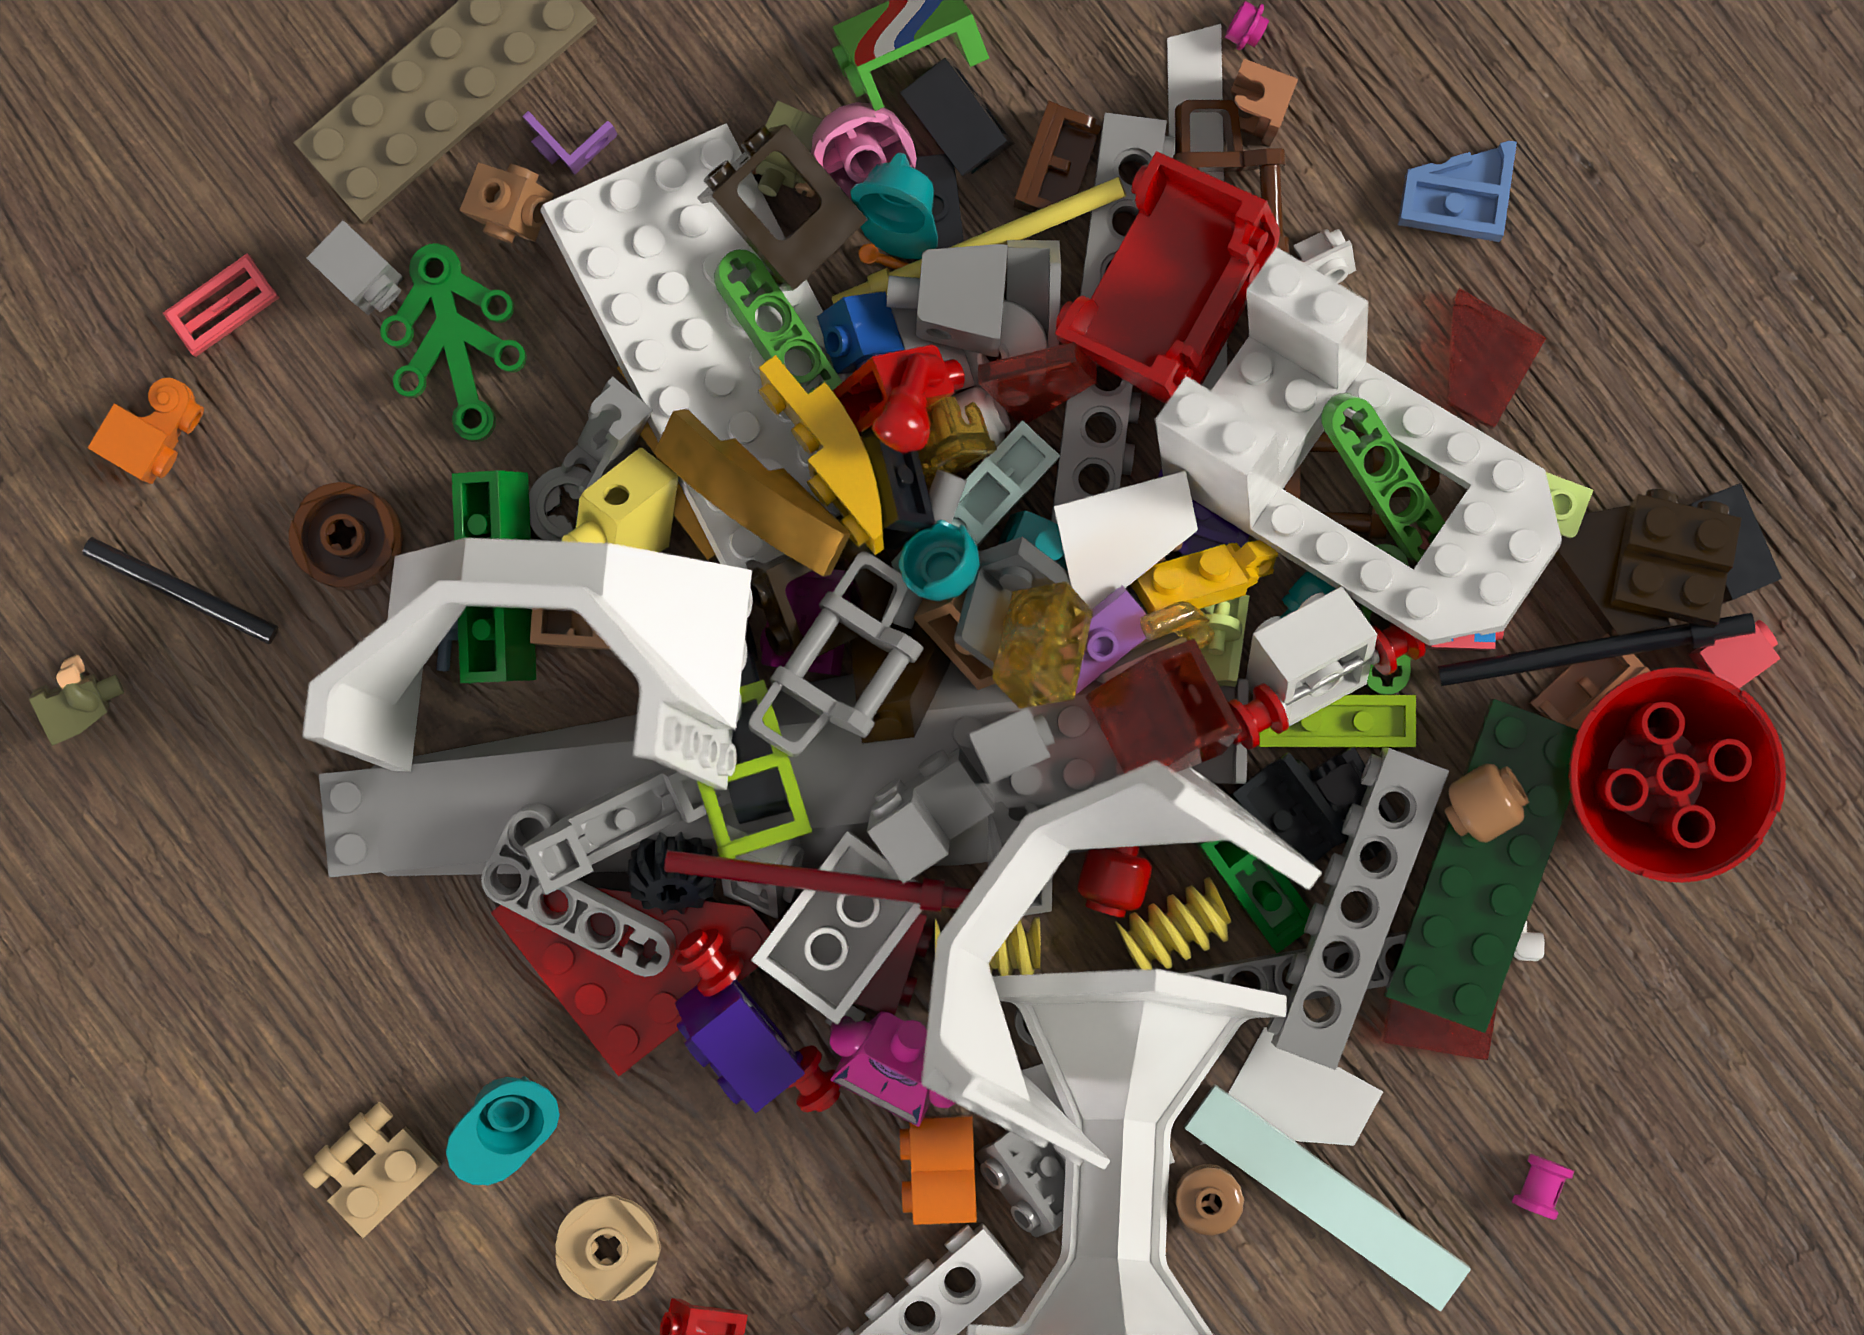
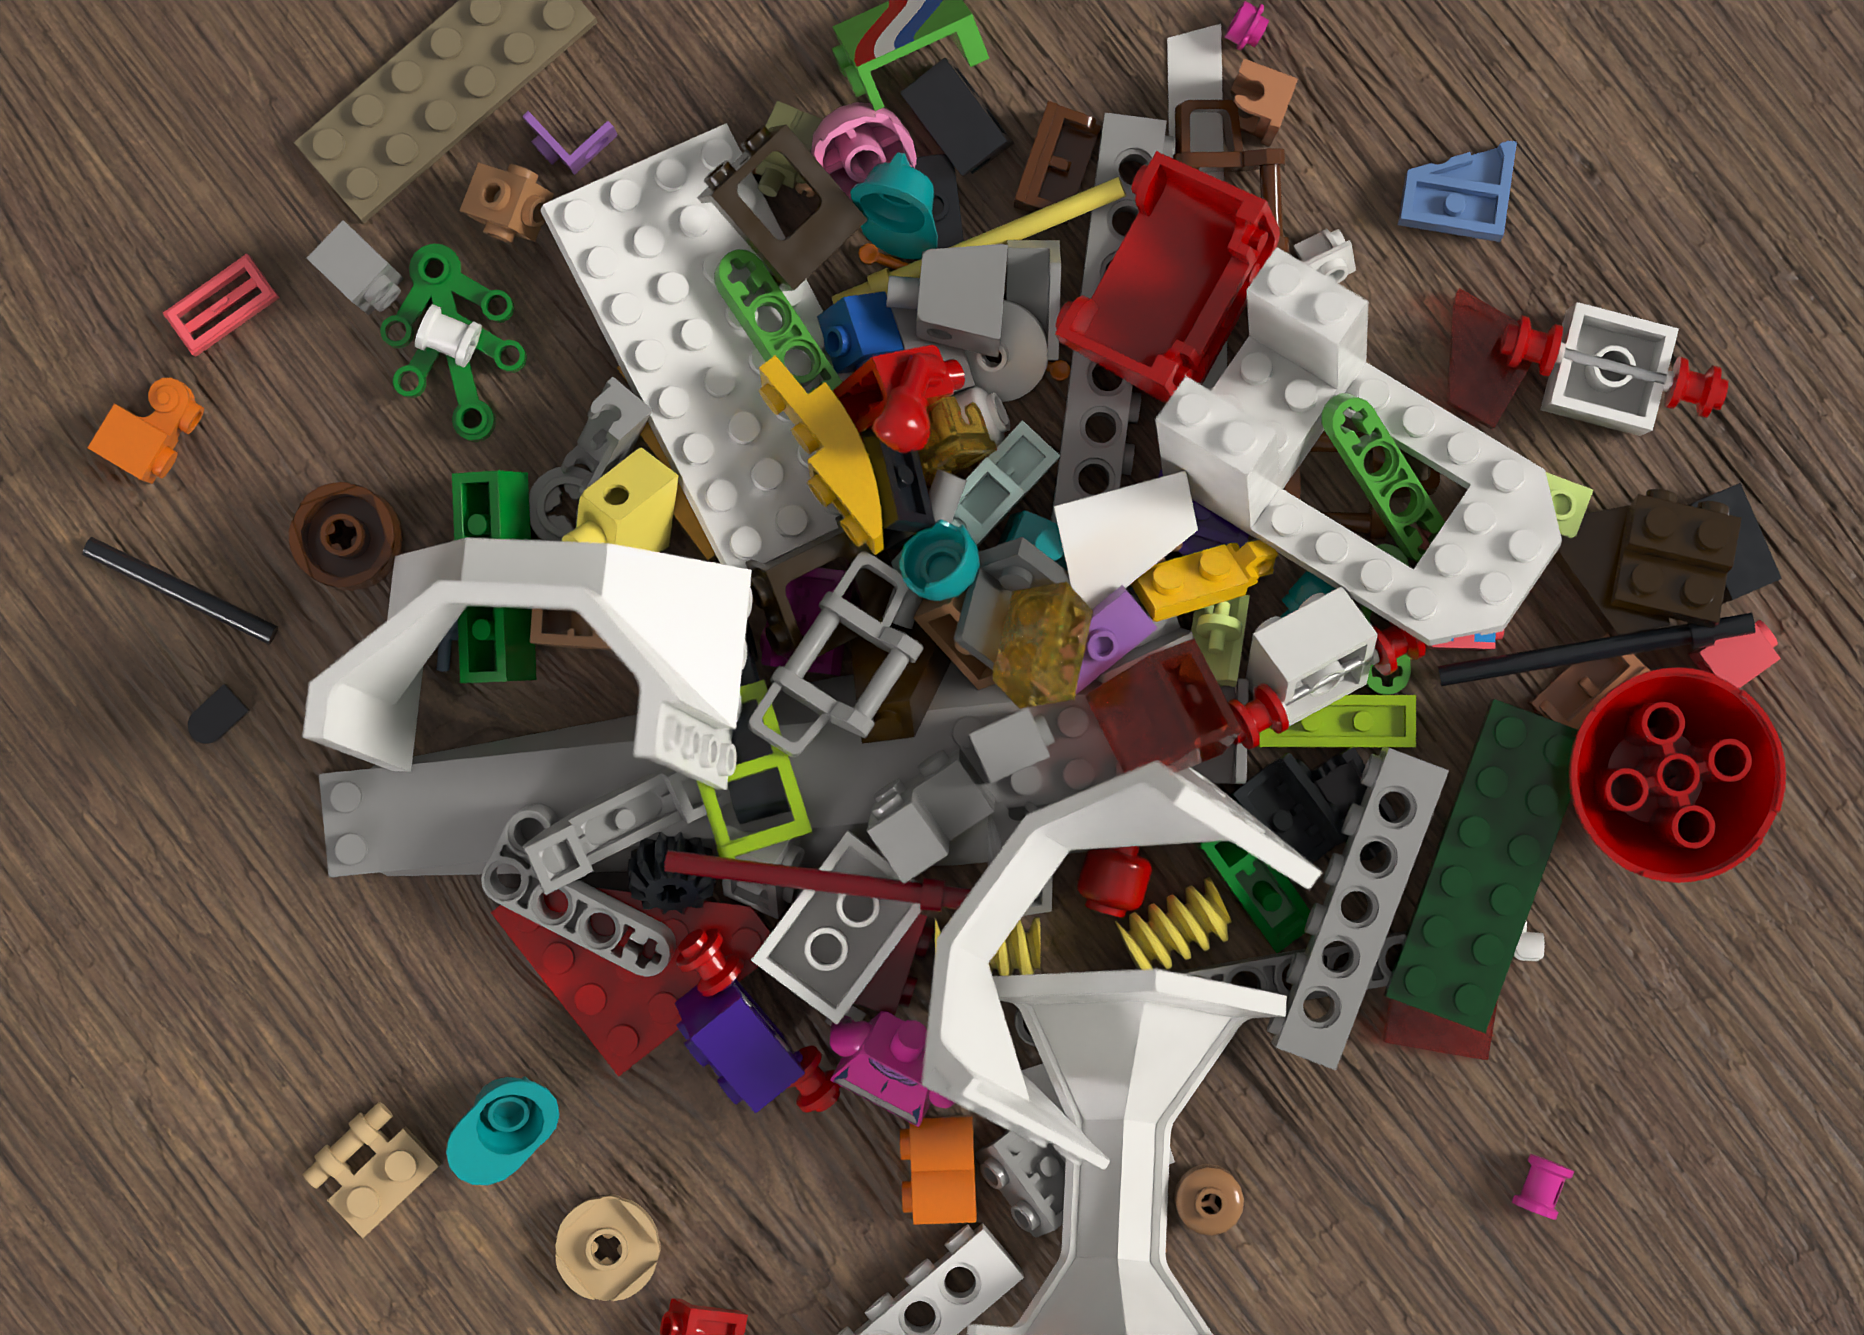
(75, 703): olive piece -> none
(216, 716): none -> black piece
(448, 335): none -> white bush
(757, 498): pearl gold slope -> none
(1038, 380): clear red wing -> none
(1181, 619): clear yellow arm -> none
(1303, 1096): white sticker -> none
(1327, 1197): light aqua tile -> none
(1486, 802): medium nougat head -> none
(1611, 368): none -> white brick

